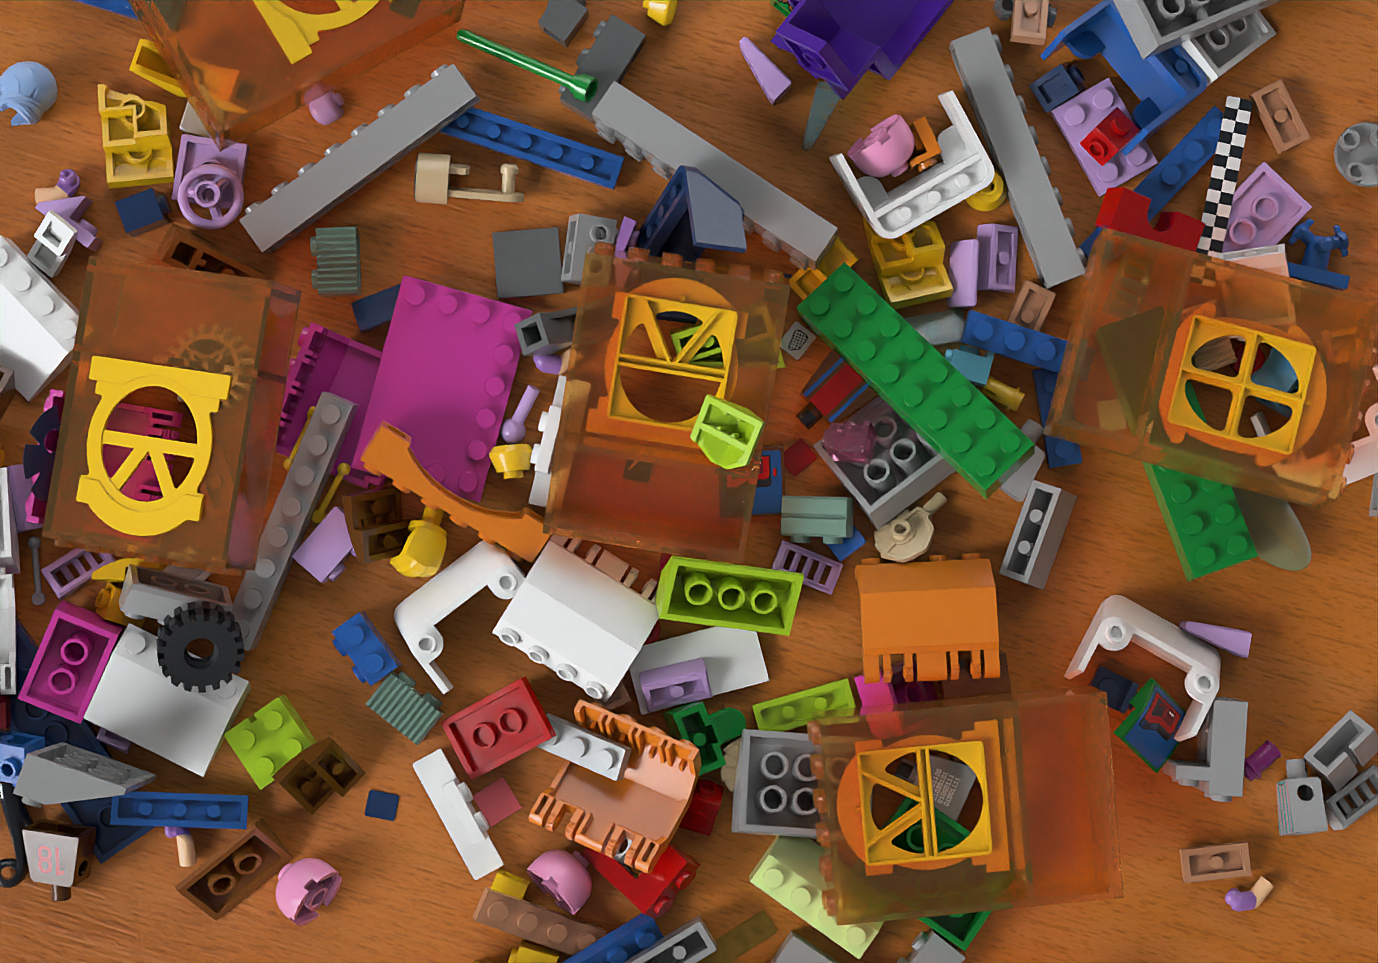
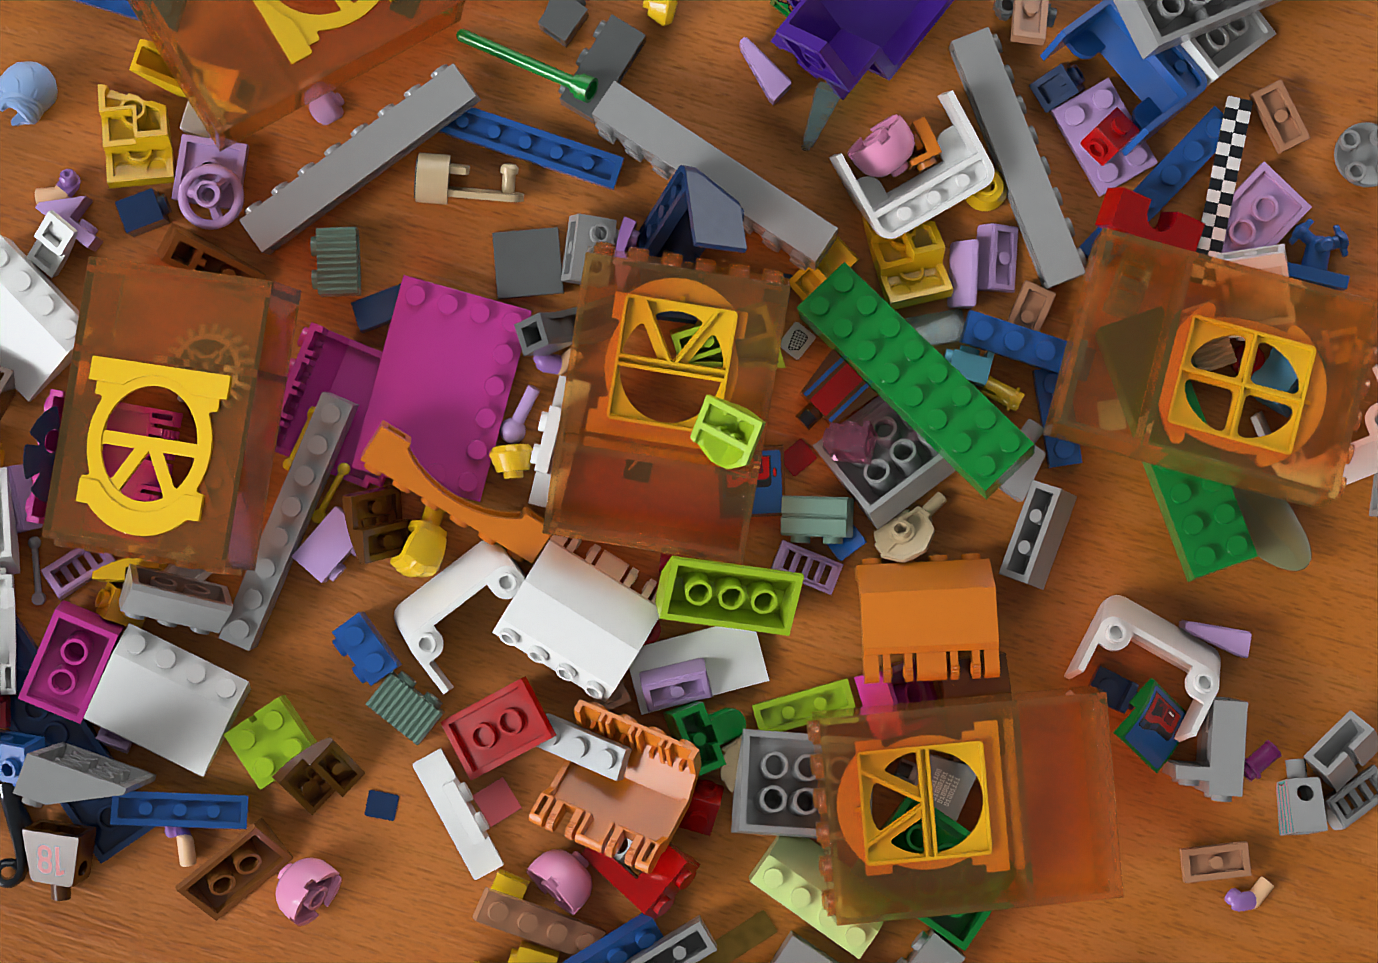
(197, 624): black tyre -> none

